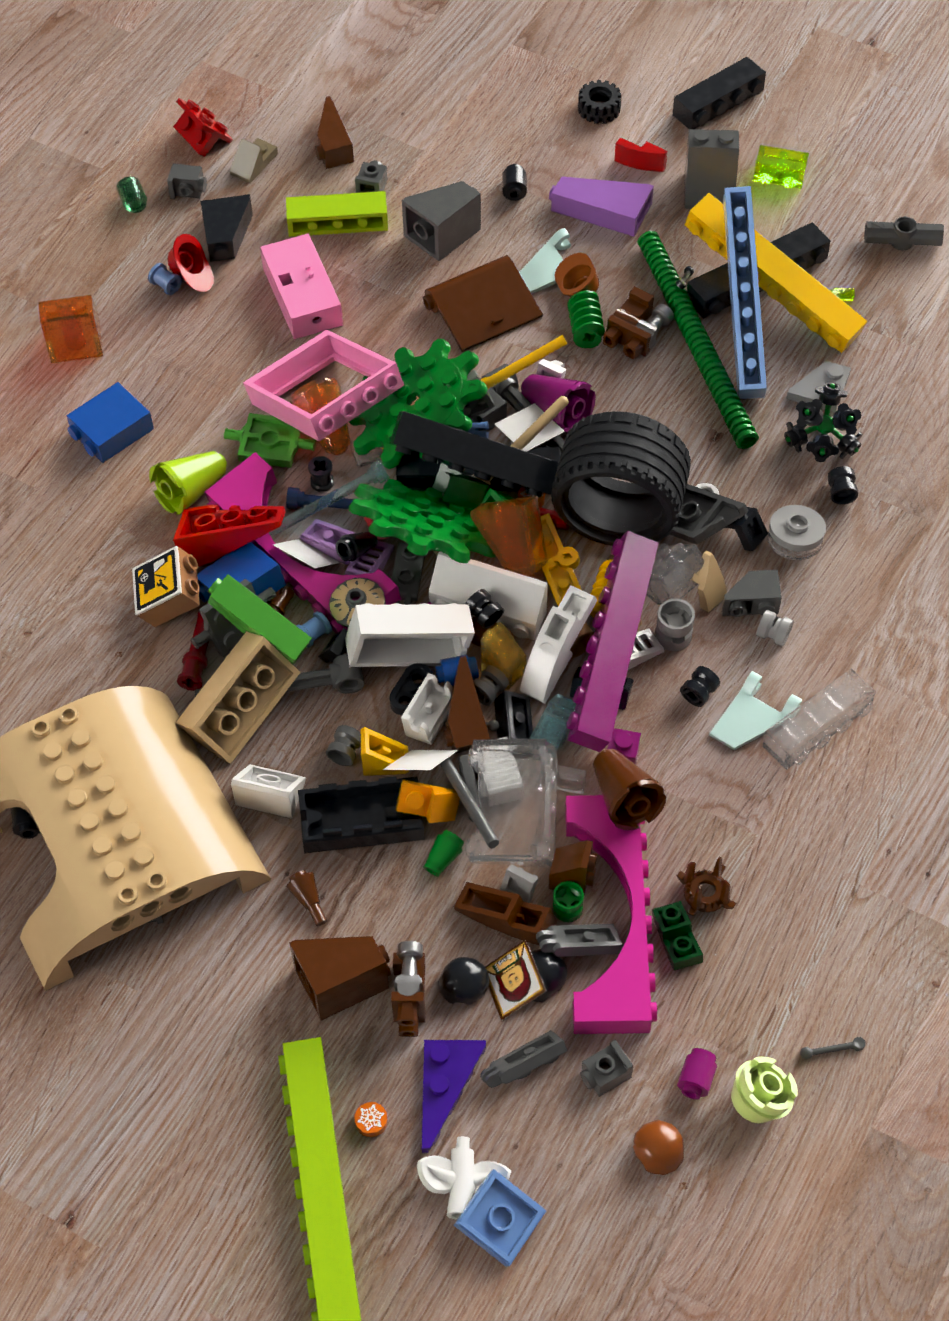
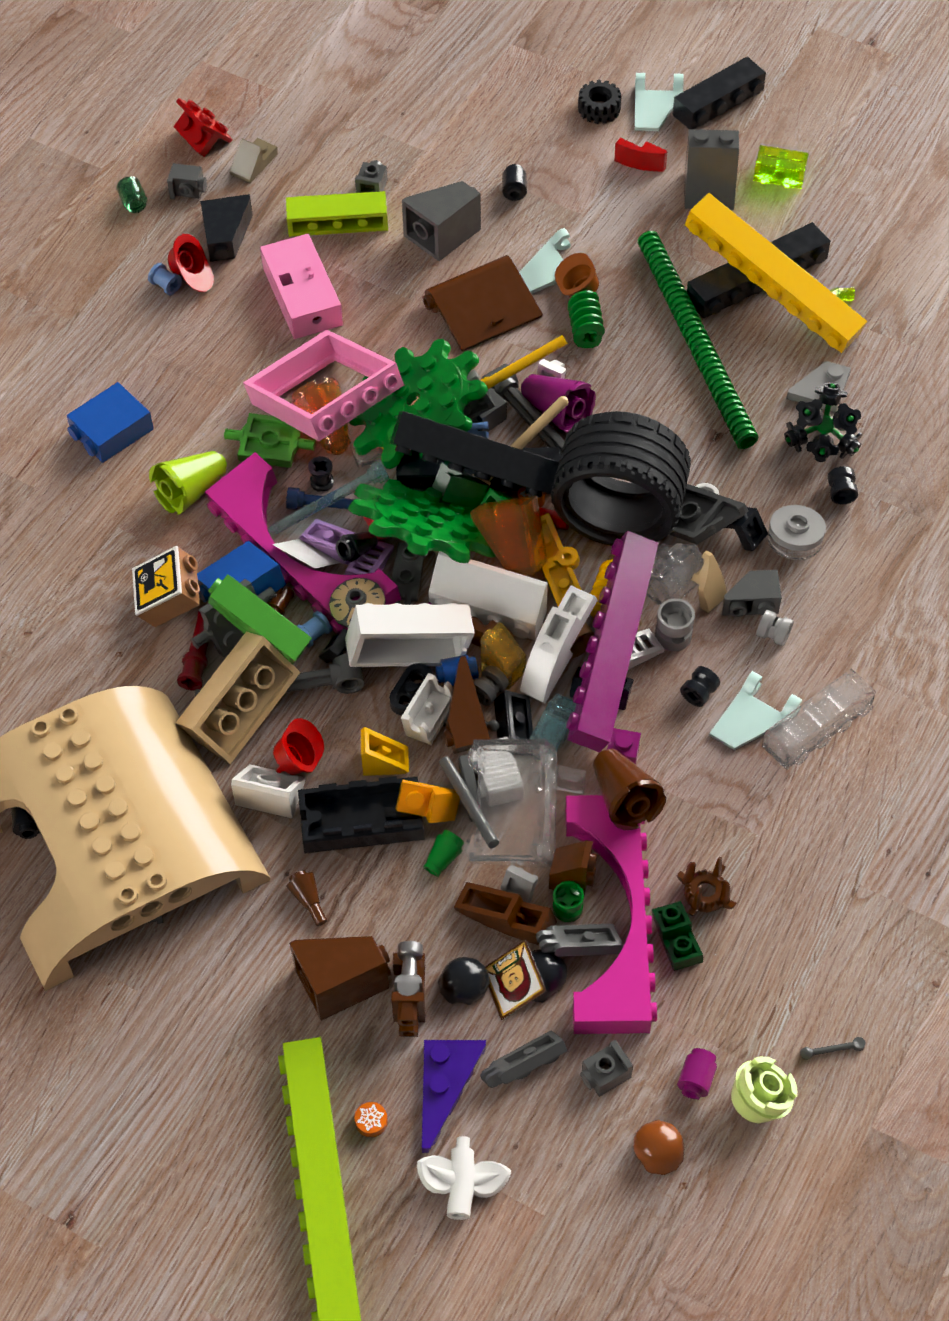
(71, 328): clear orange slope -> none
(213, 532): red wedge -> none
(298, 748): none -> red piece
(333, 140): reddish brown slope -> none
(344, 746): dark grey wheel -> none
(420, 760): white sticker -> none
(484, 608): black wheel -> none
(500, 1218): medium blue tile -> none
(519, 422): white sticker -> none
(603, 202): medium lavender slope -> none
(630, 327): reddish brown hips -> none
(654, 106): none -> light aqua flag
(688, 272): black hinge -> none
(744, 293): light blue brick -> none
(904, 233): dark grey piece -> none

